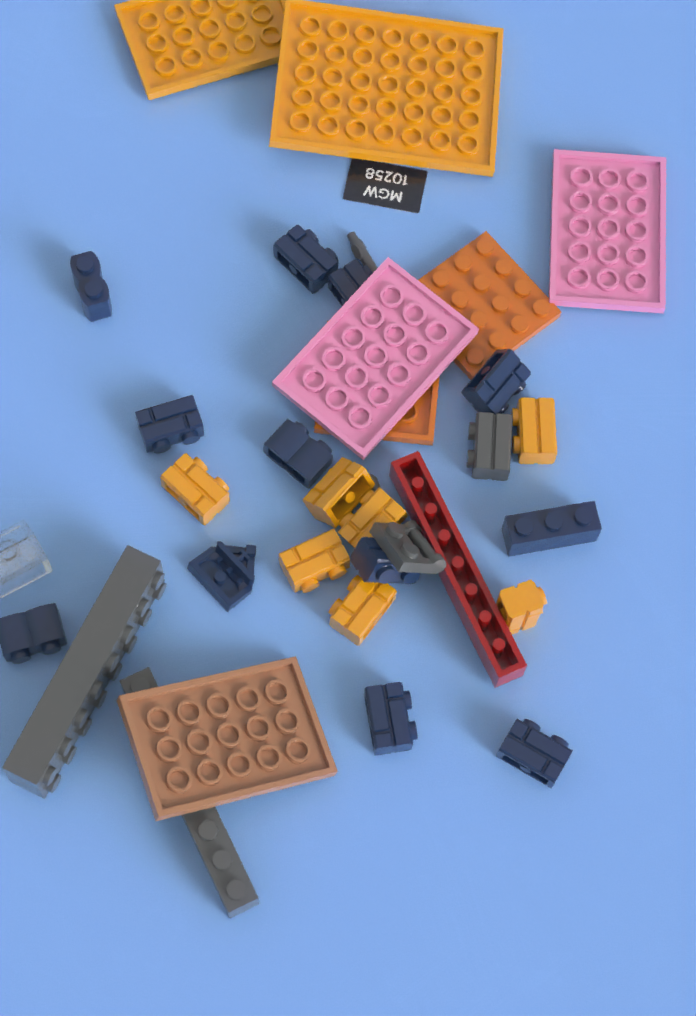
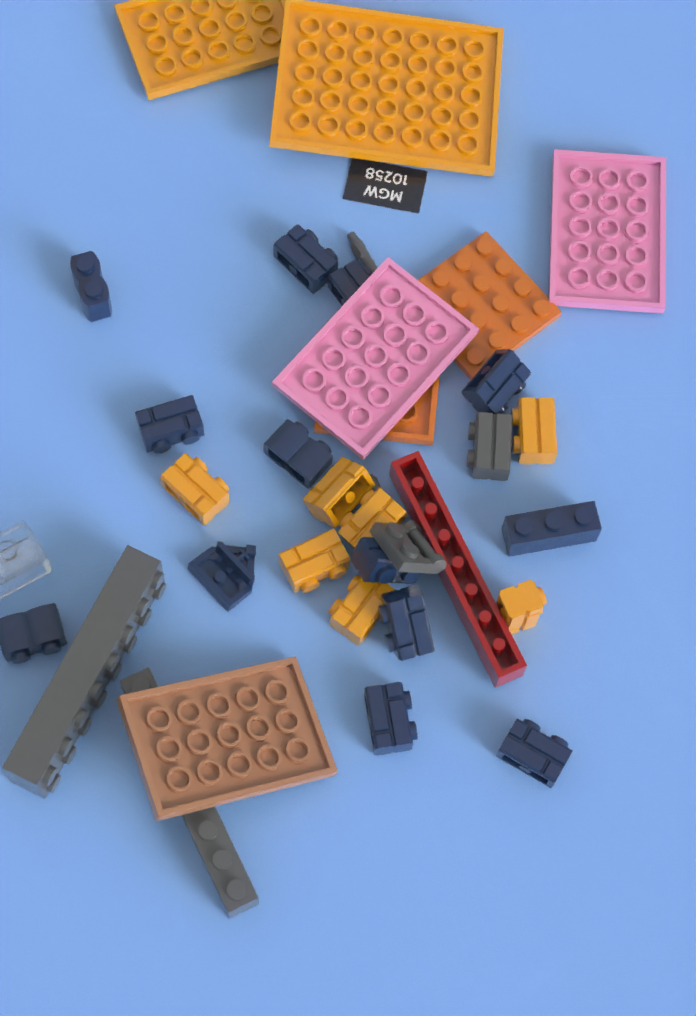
(407, 623): none -> dark blue brick

